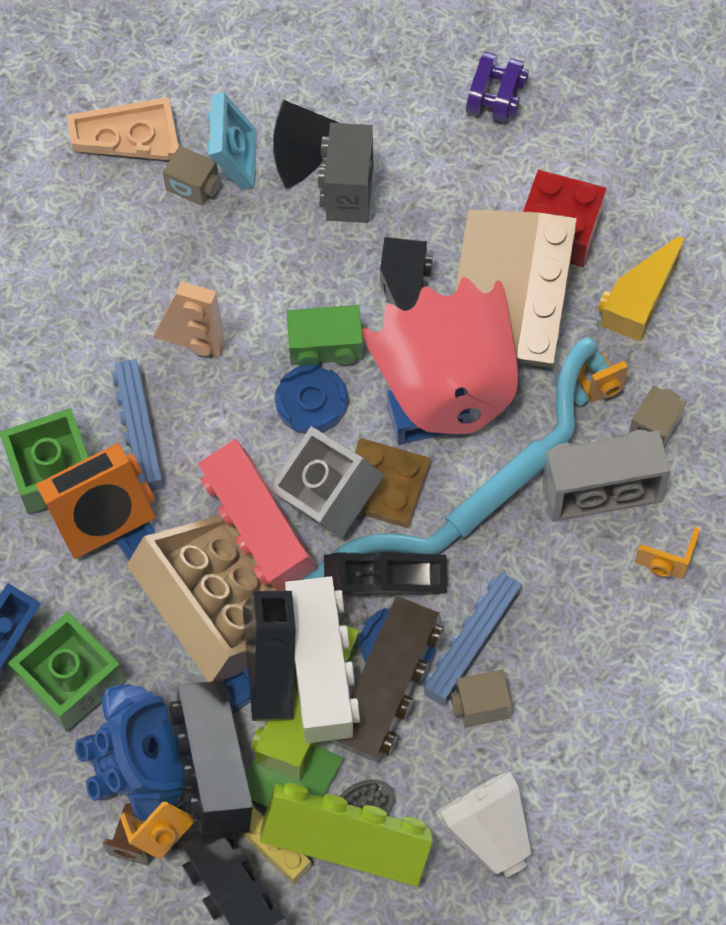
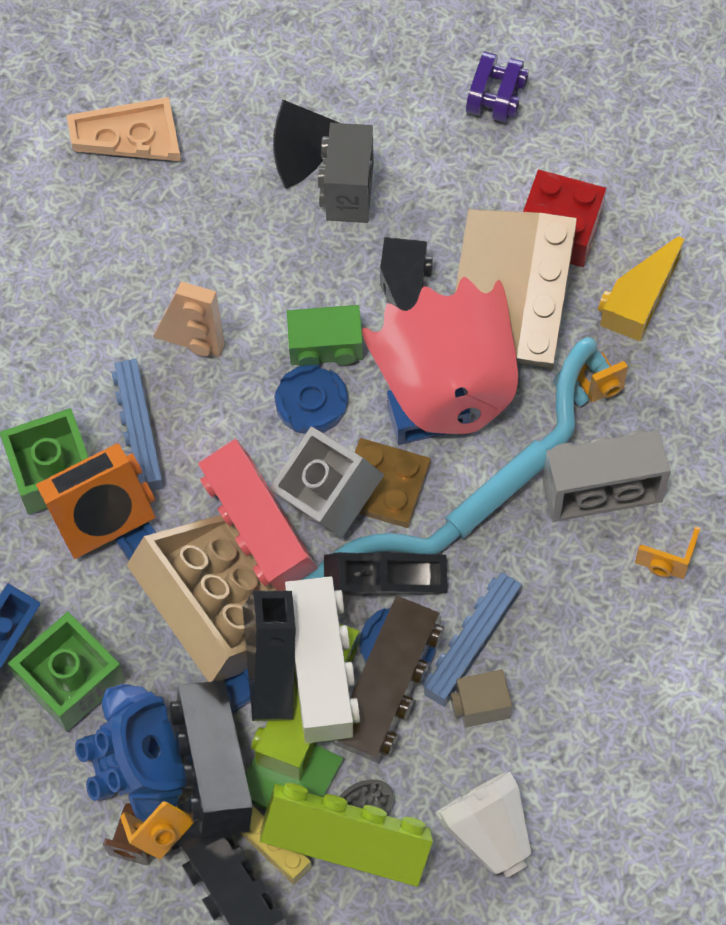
(191, 176): dark tan brick -> none
(232, 141): medium azure plate -> none
(659, 411): dark tan brick -> none

